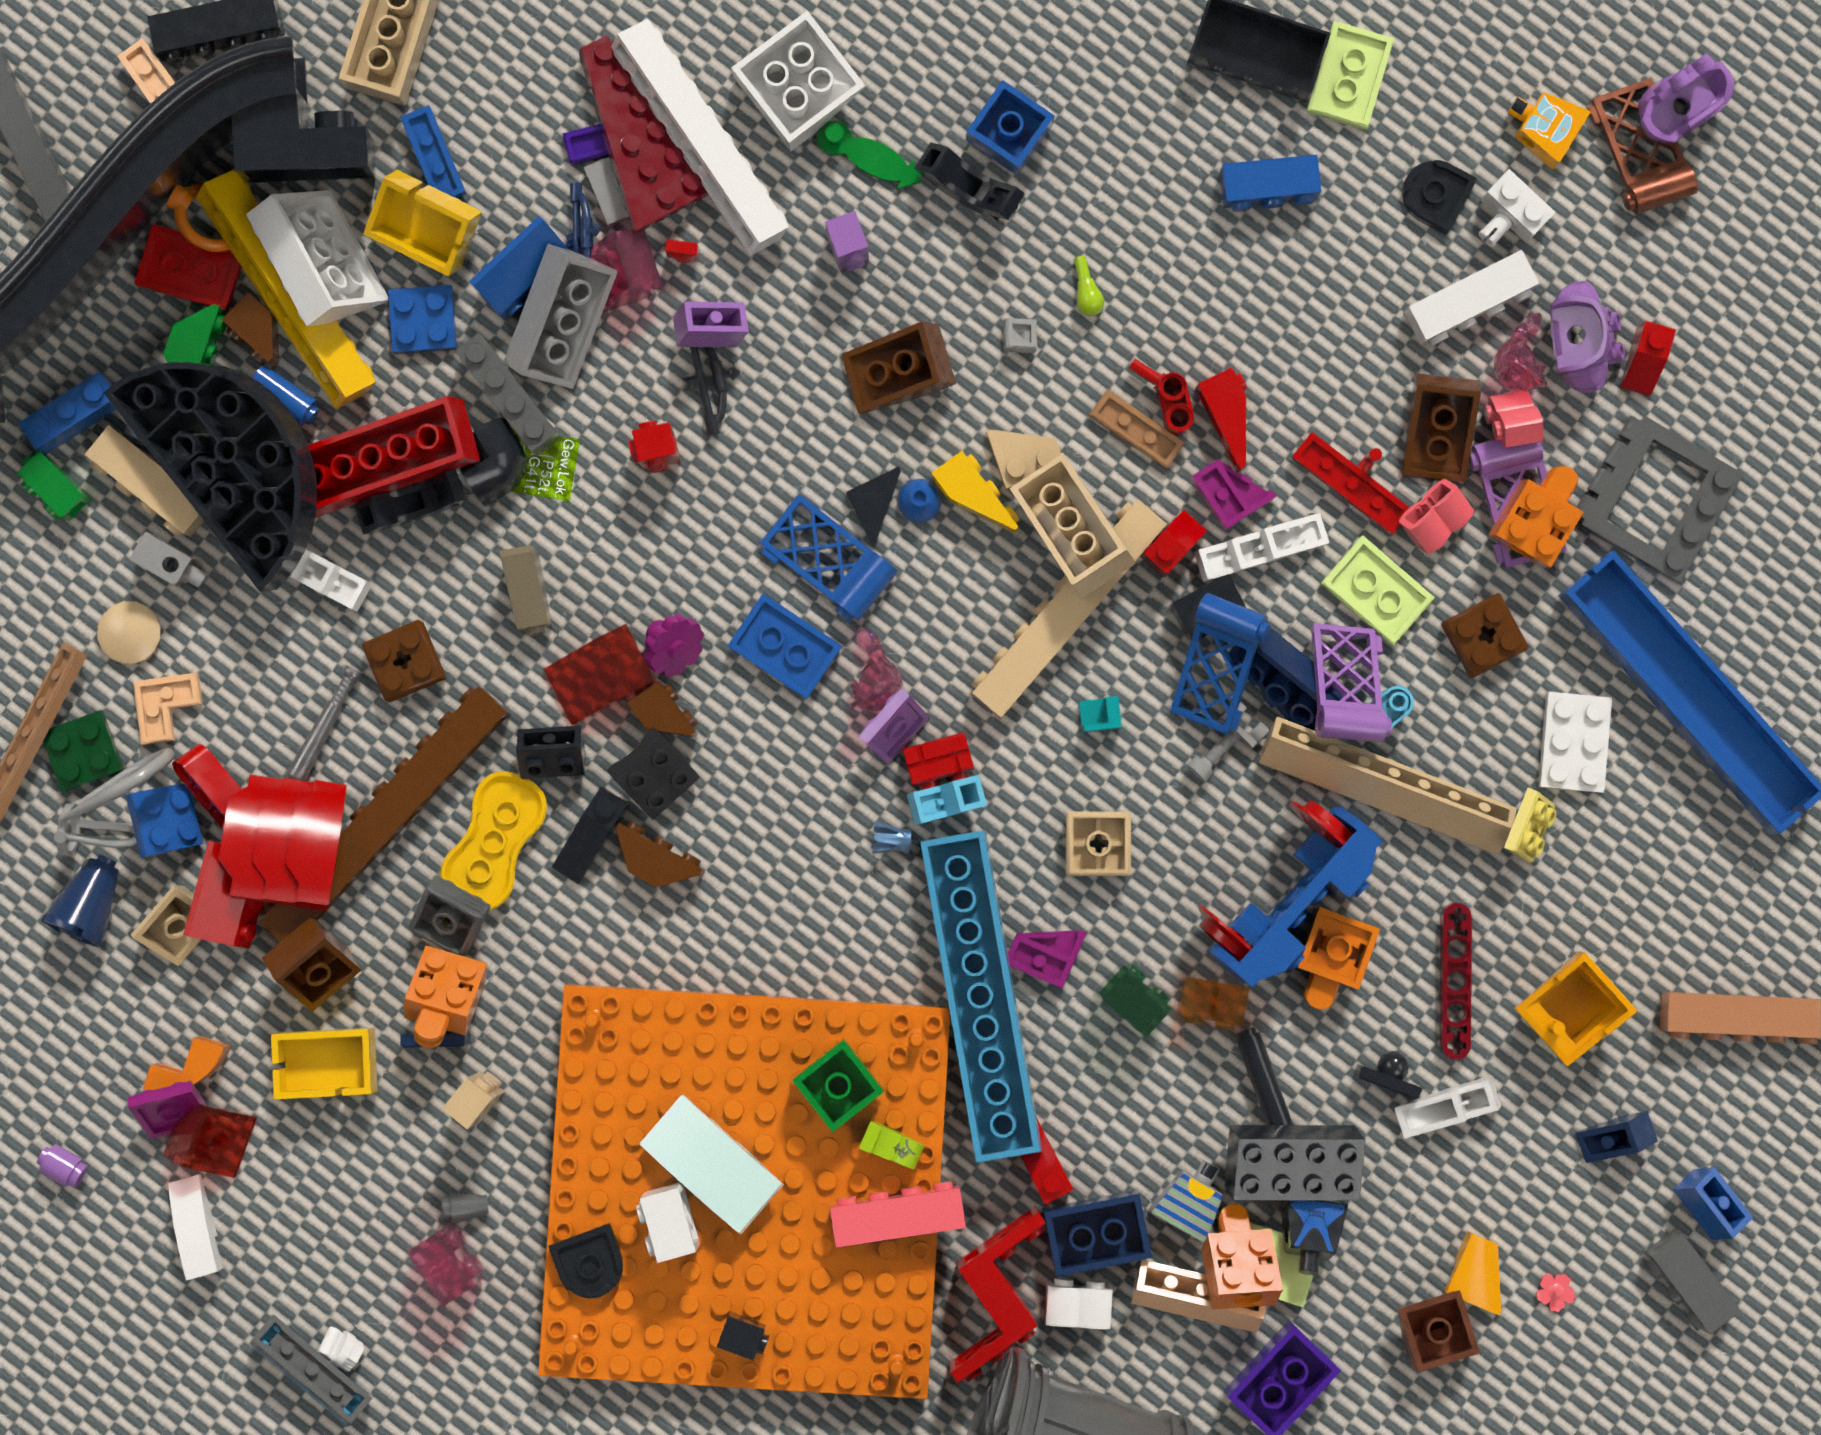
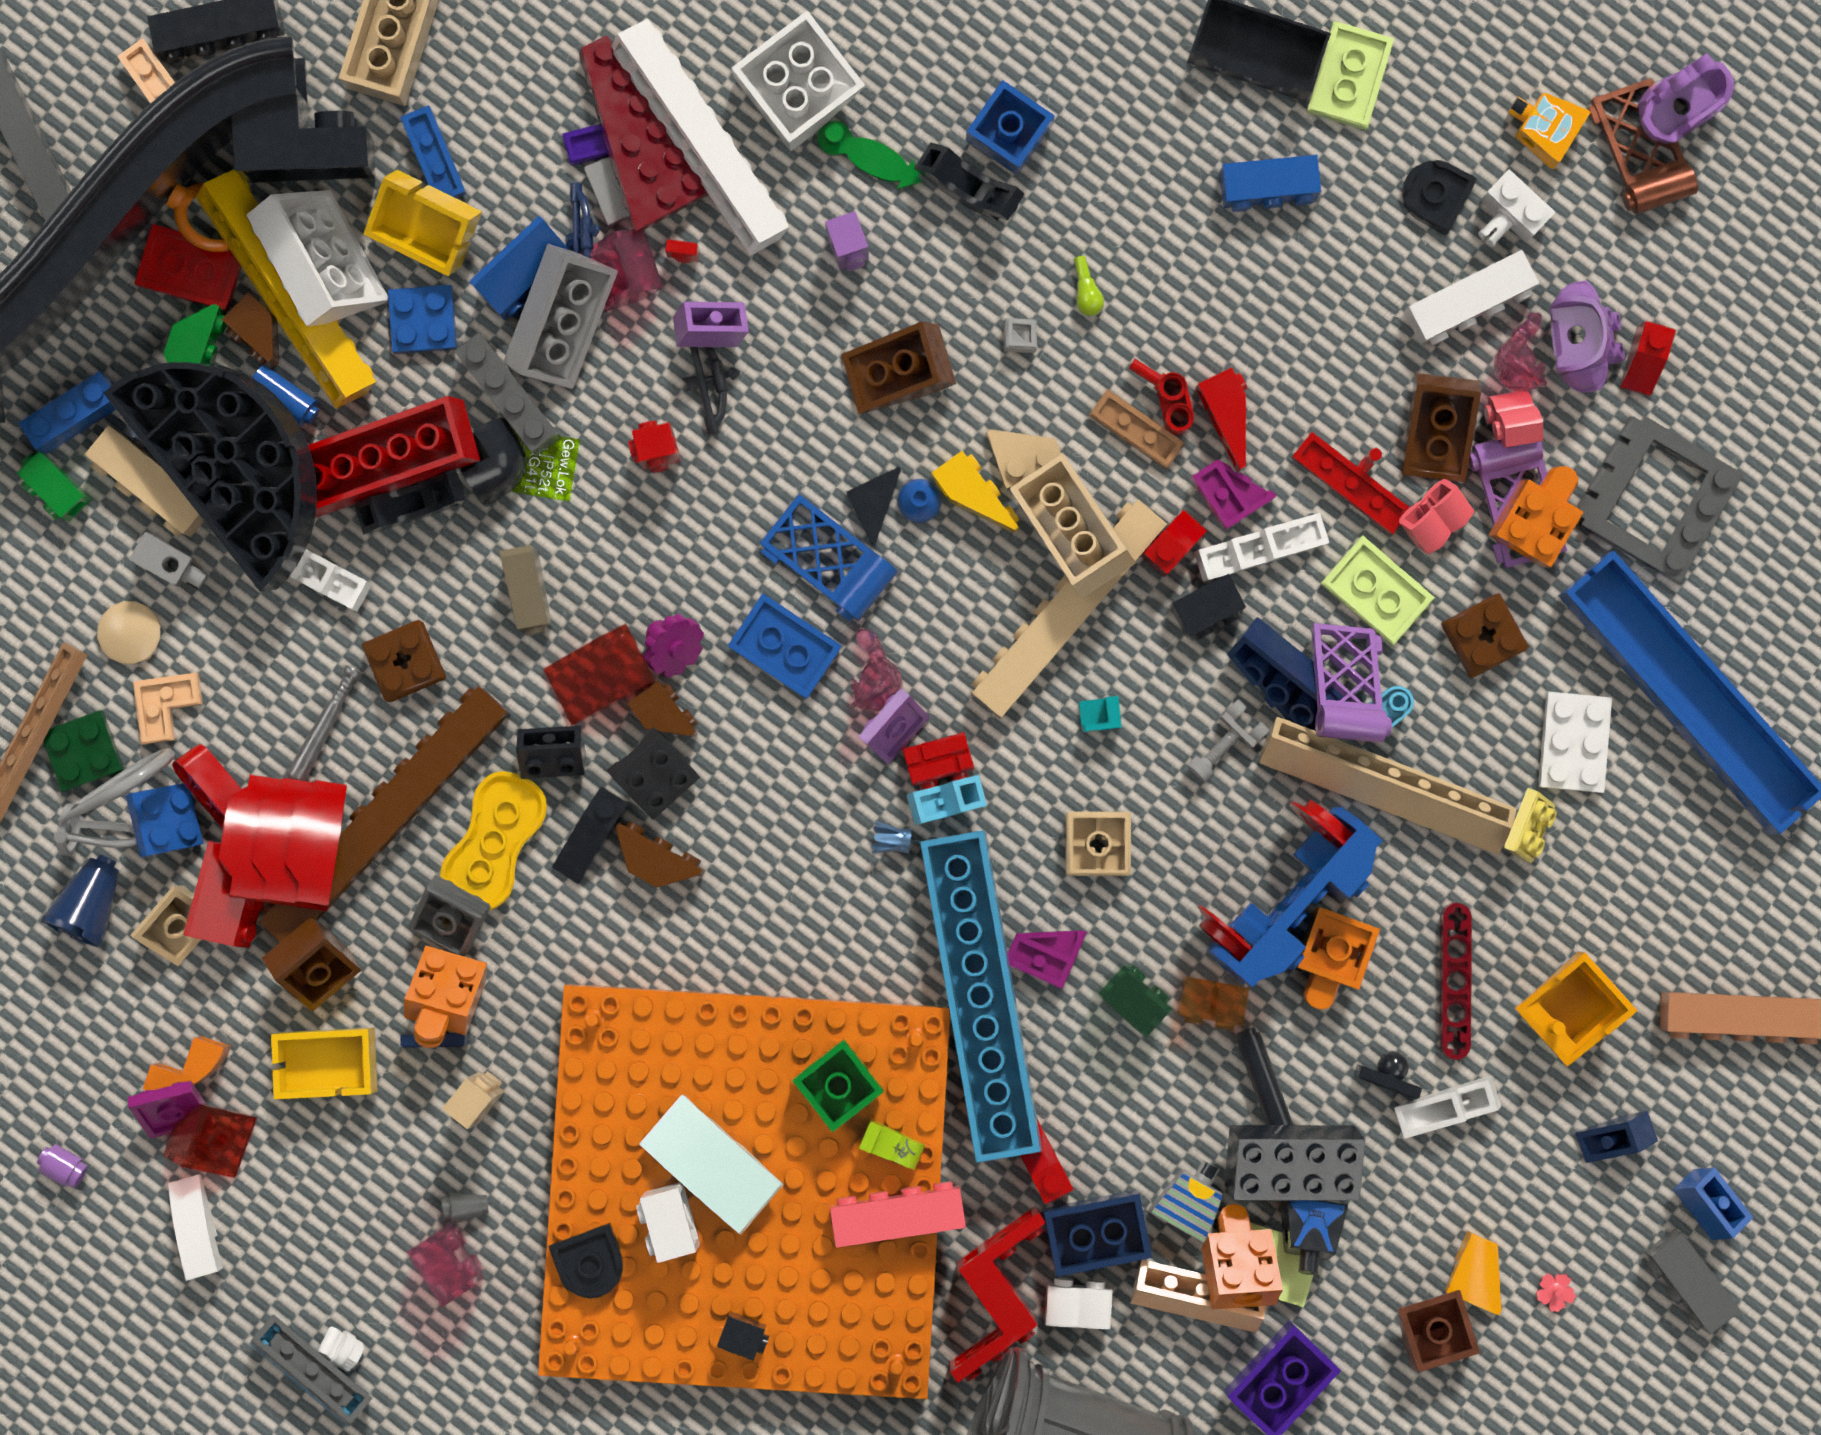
(1225, 623): blue piece -> none

